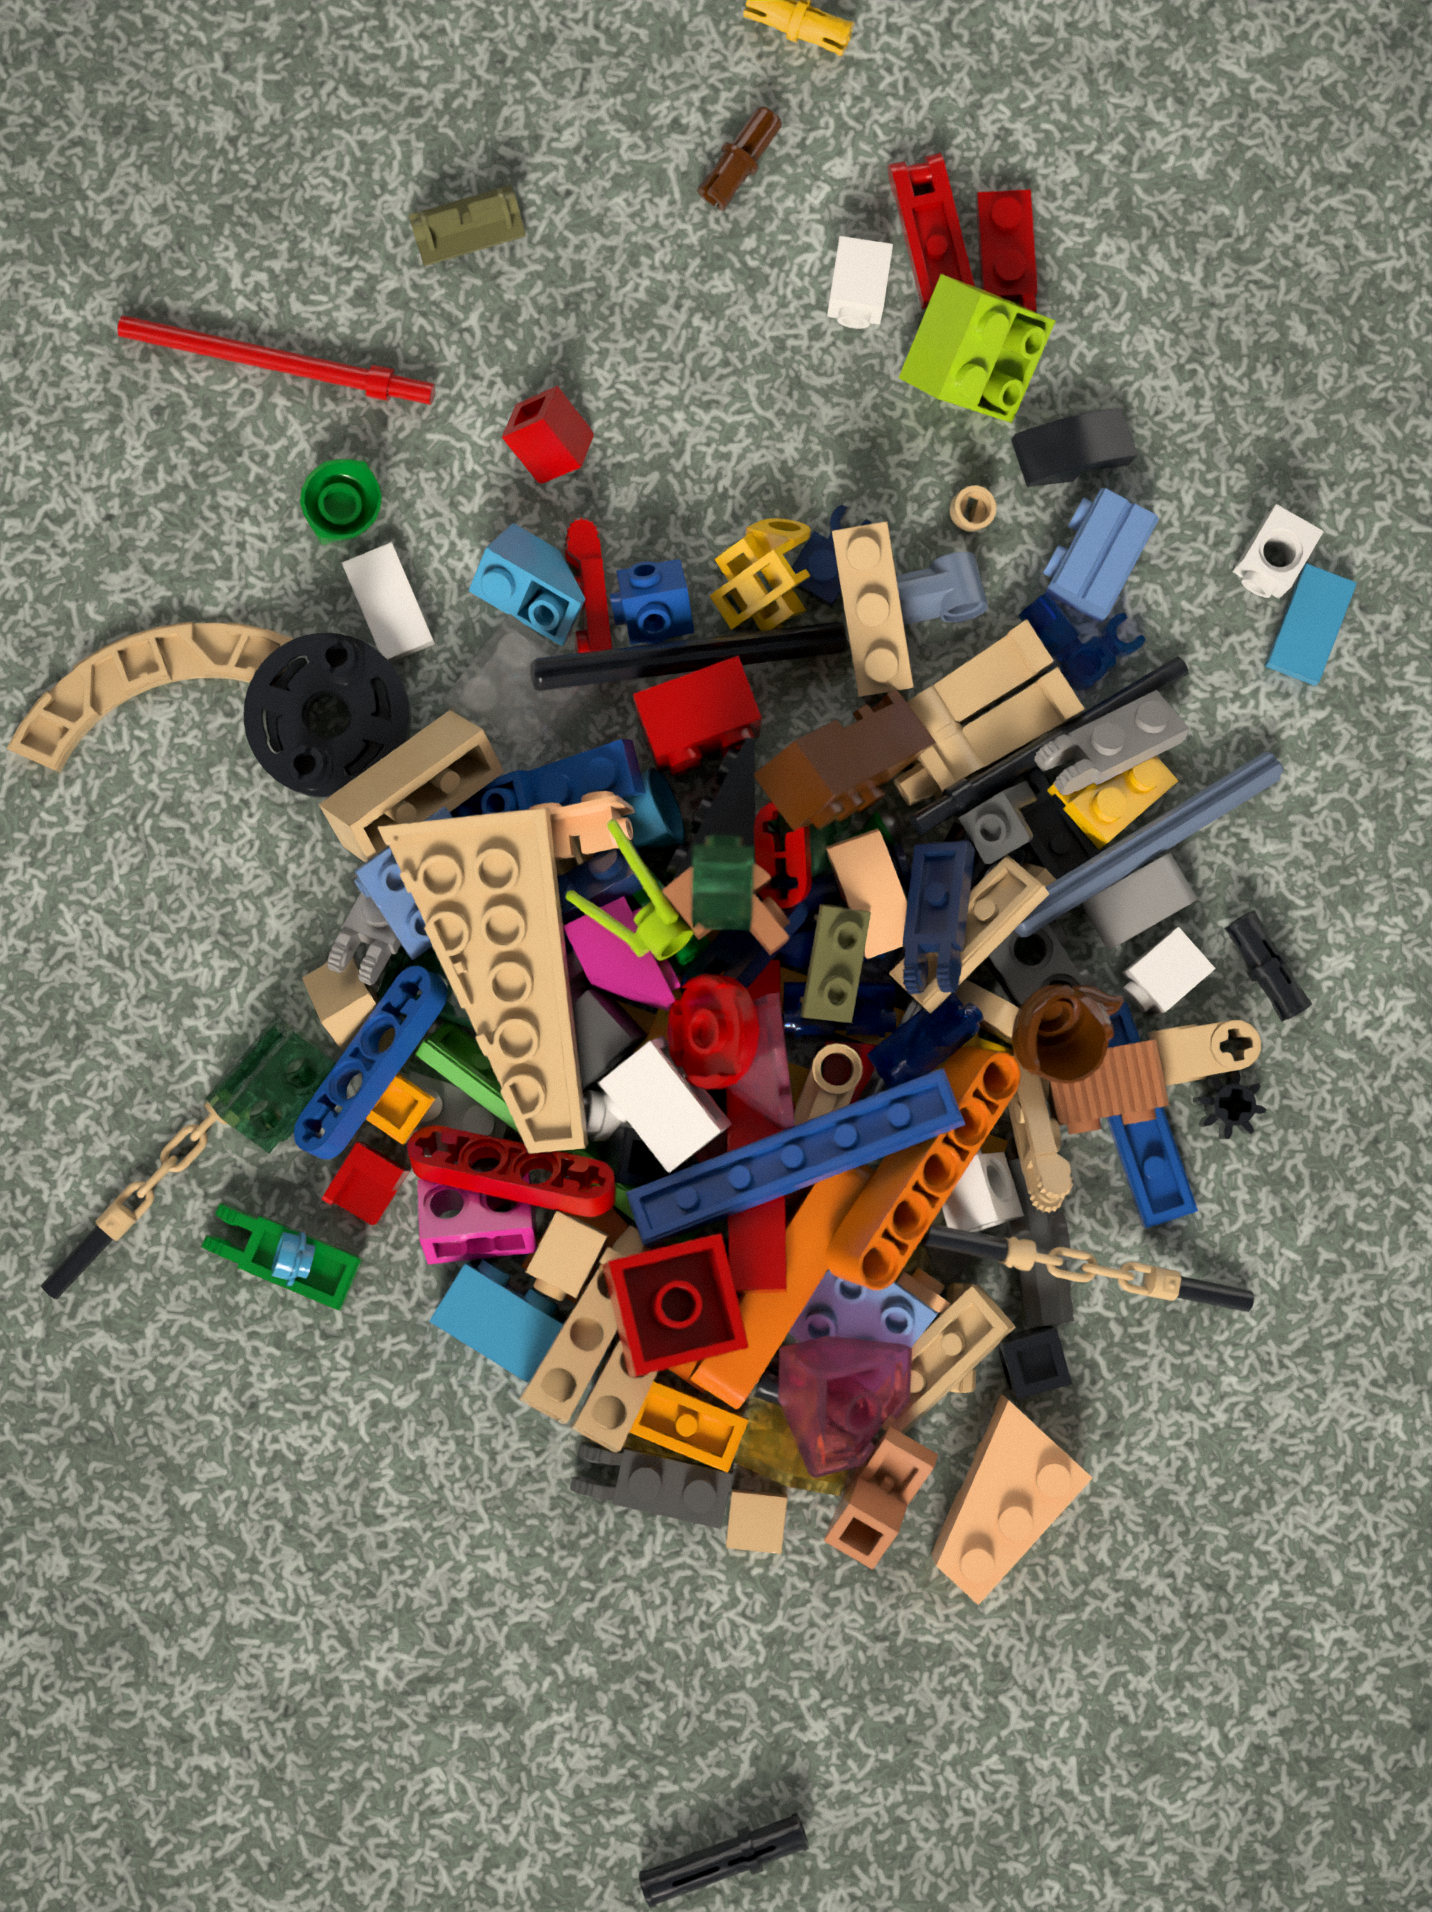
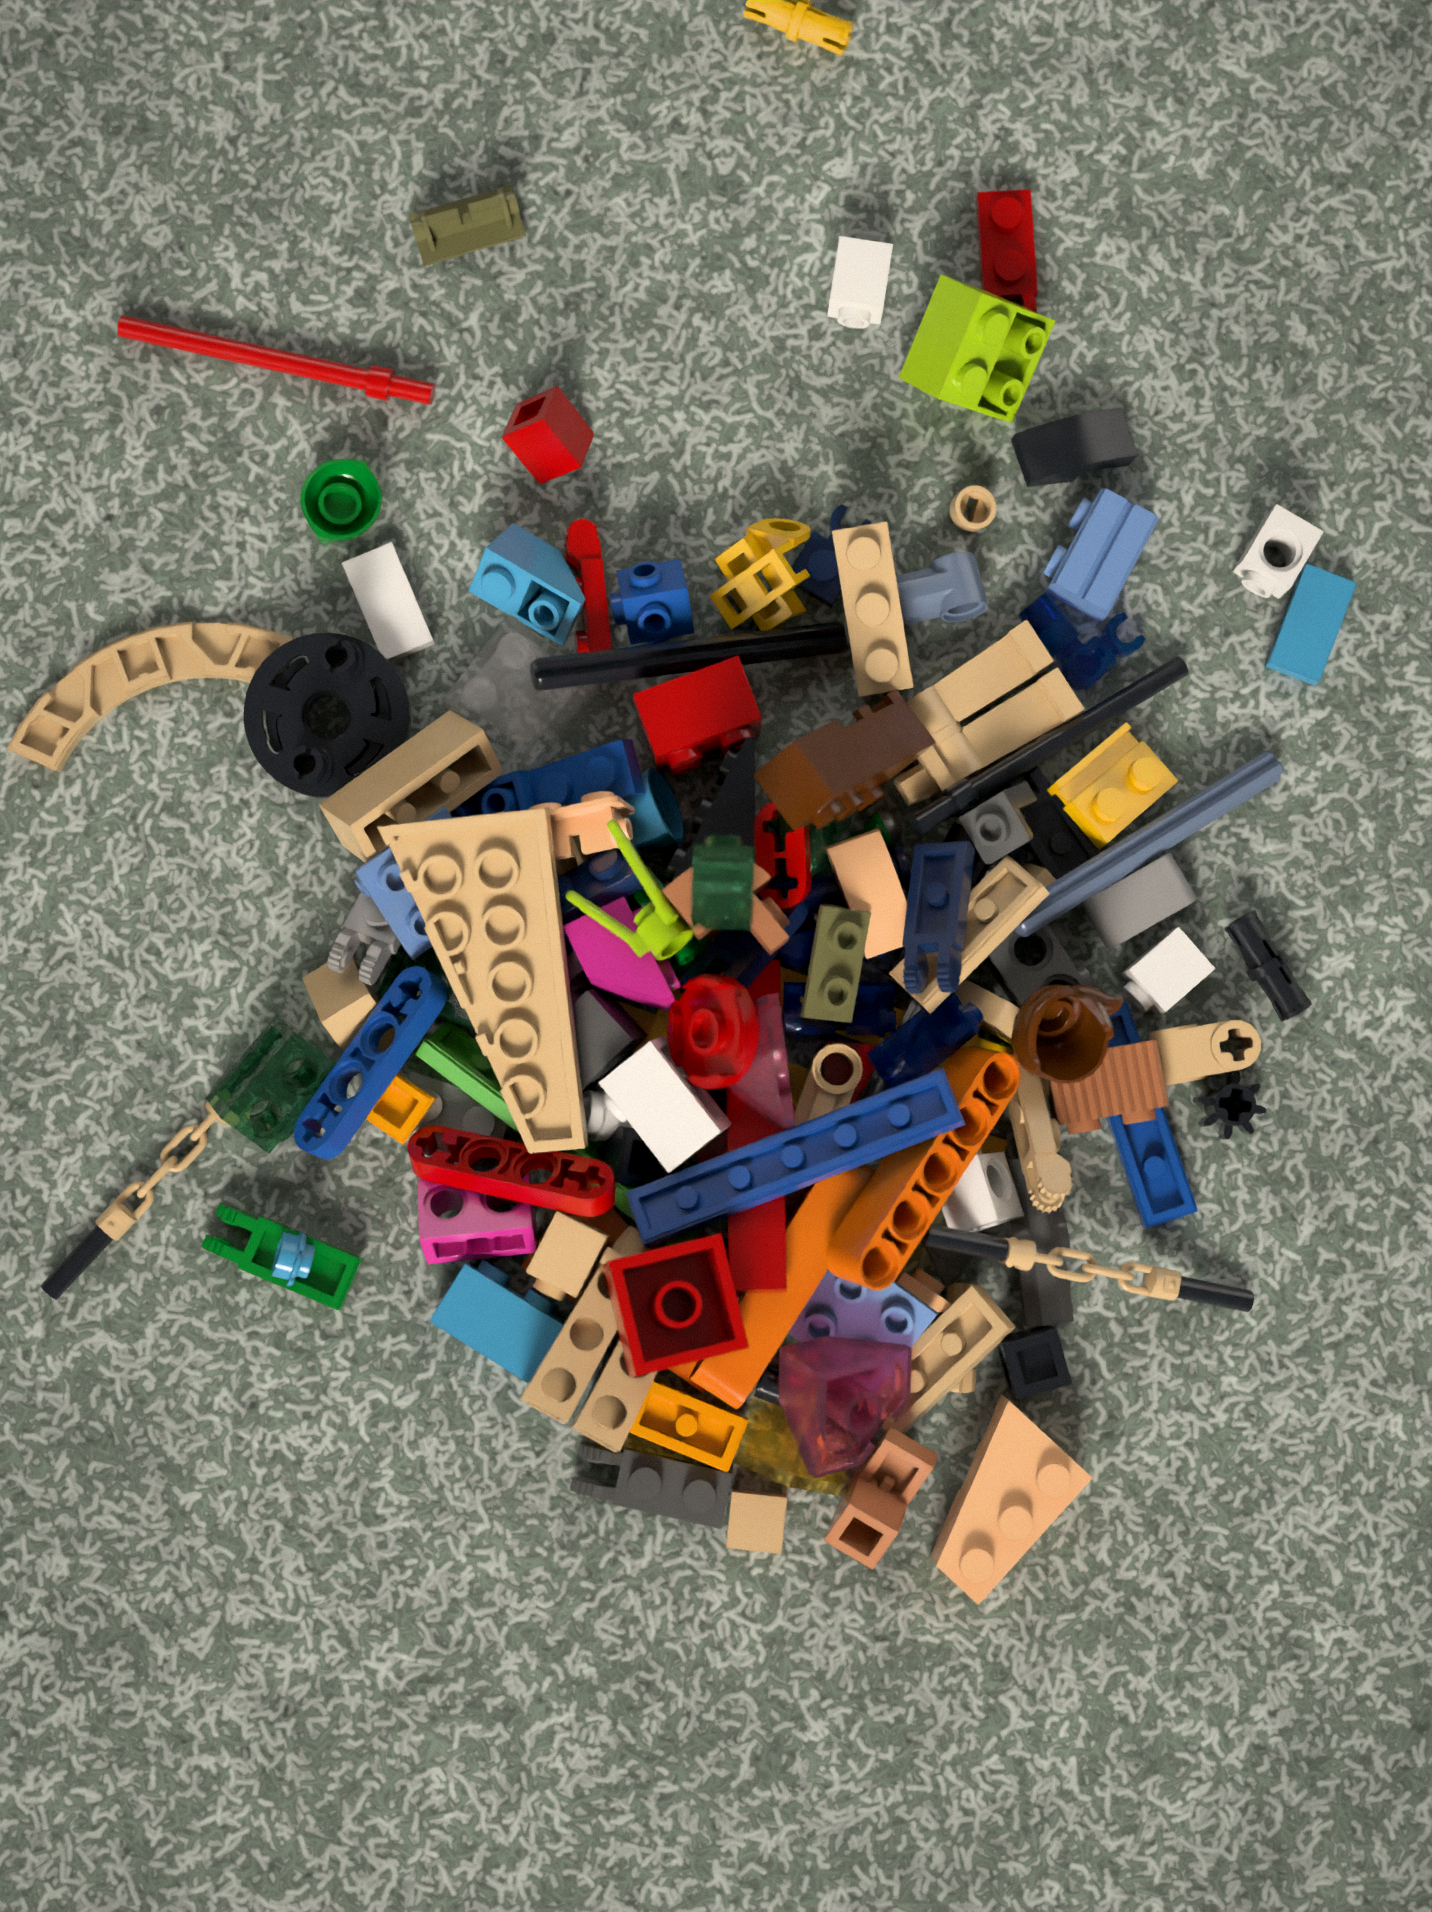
(366, 1183): red panel -> none
(720, 1861): black pin -> none
(740, 158): reddish brown axle -> none
(929, 224): red plate -> none
(1113, 743): light grey hinge -> none

